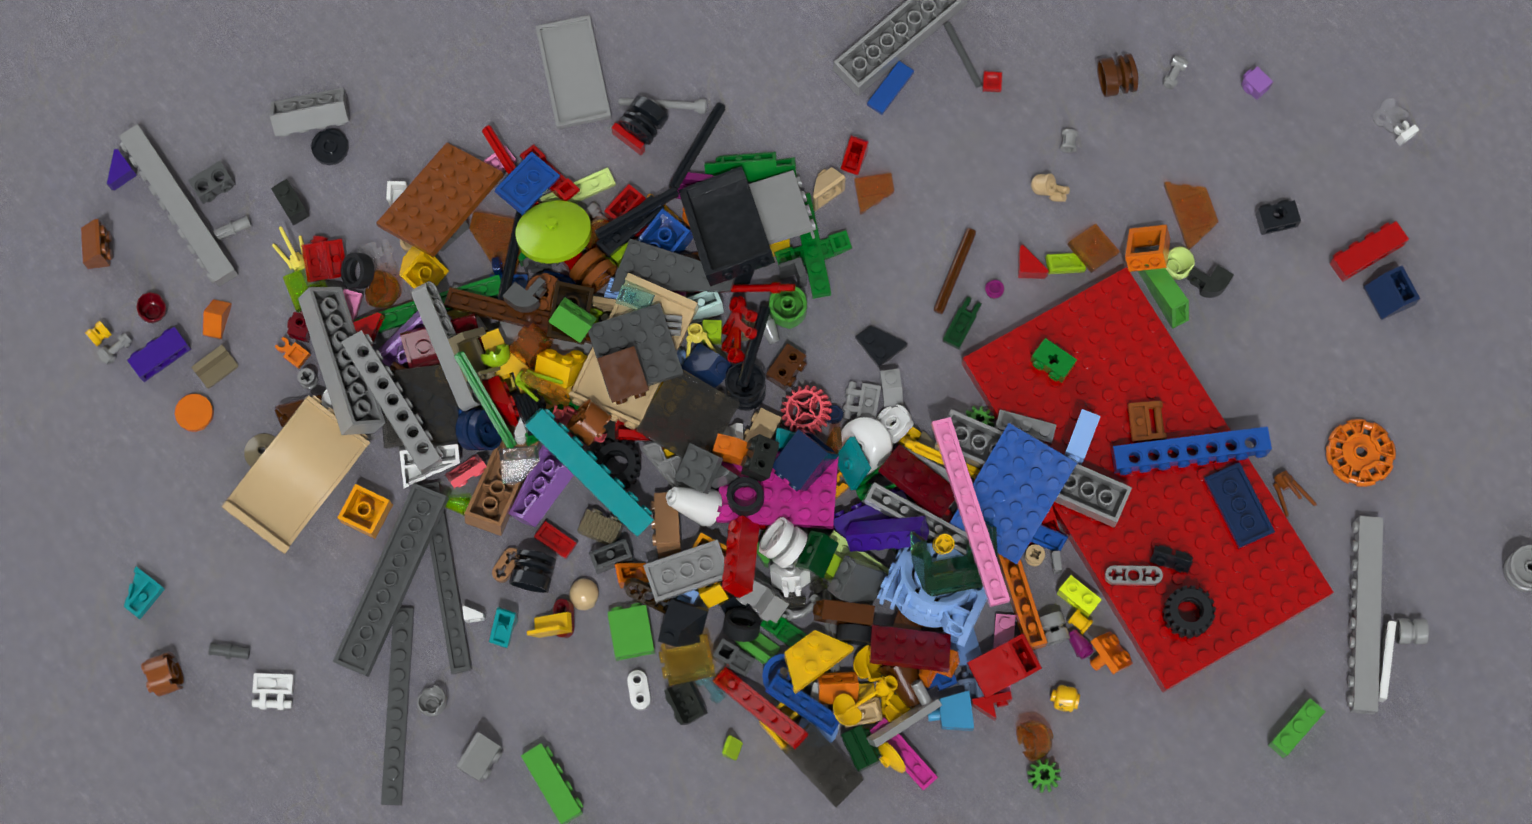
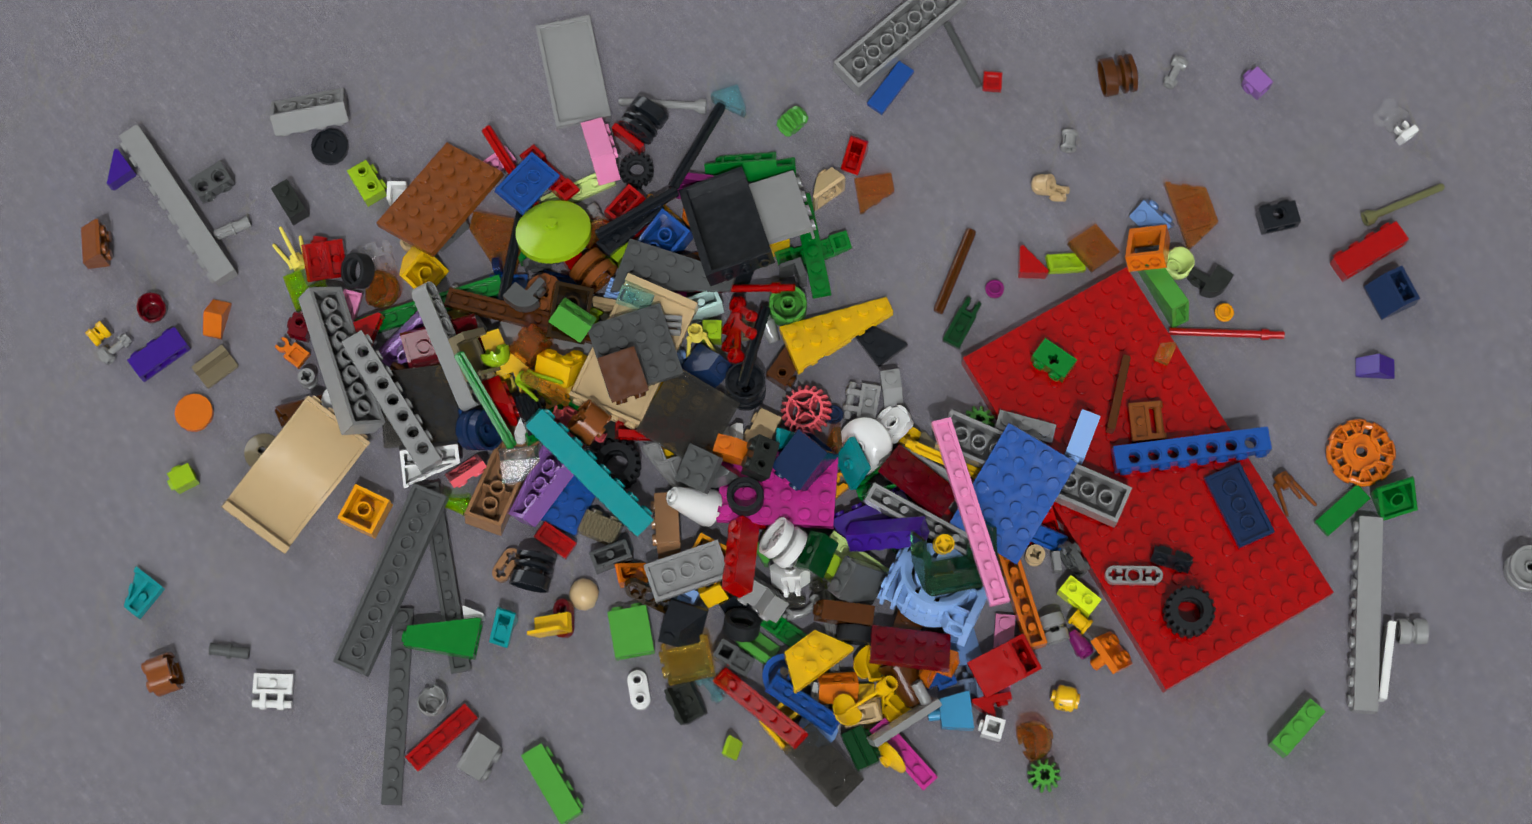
(182, 478): none -> lime brick
(367, 183): none -> lime brick
(441, 737): none -> red plate
(449, 638): none -> green slope
(570, 507): none -> blue plate
(601, 150): none -> bright pink wedge
(632, 160): none -> black tyre
(731, 99): none -> clear light blue slope
(792, 121): none -> bright green gear
(827, 333): none -> yellow wing
(991, 728): none -> white brick
(1072, 559): none -> dark grey plate
(1118, 393): none -> reddish brown tile
(1148, 215): none -> medium blue bracket
(1165, 352): none -> slope
(1224, 312): none -> light orange plate
(1264, 334): none -> red bar
(1342, 510): none -> green tile
(1370, 216): none -> olive piece
(1375, 367): none -> dark purple slope
(1395, 498): none -> green slope

